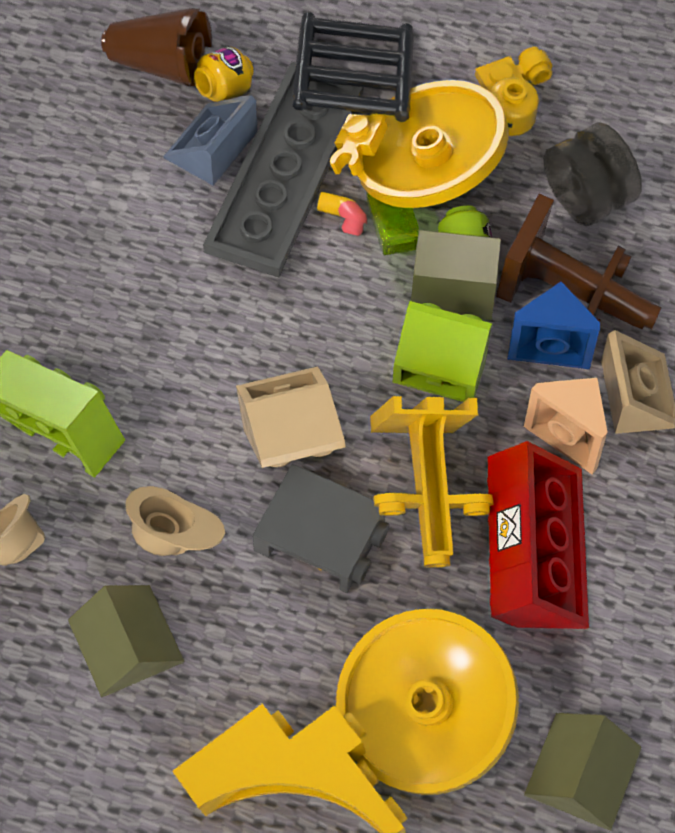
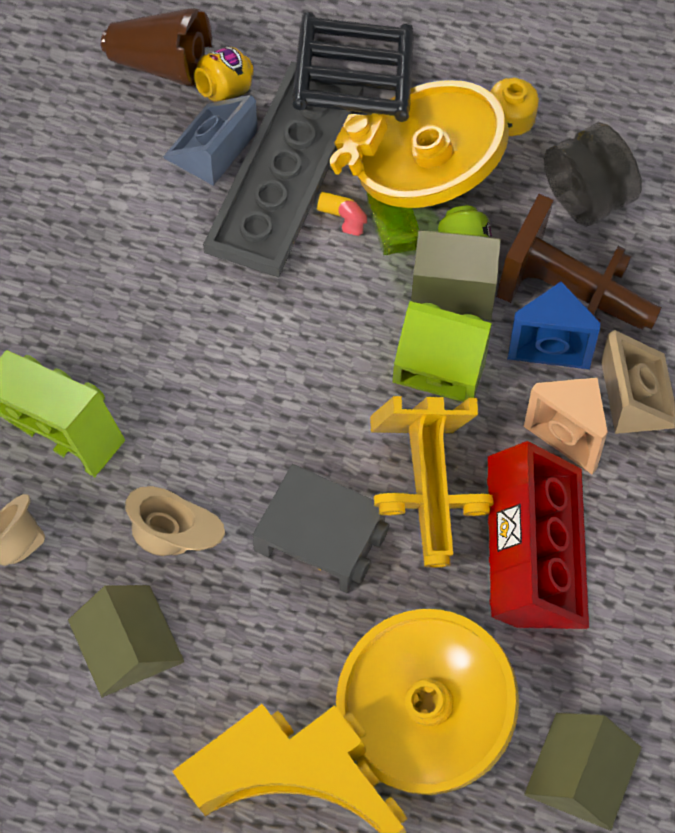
(290, 417): tan slope -> none
(532, 66): yellow plate -> none

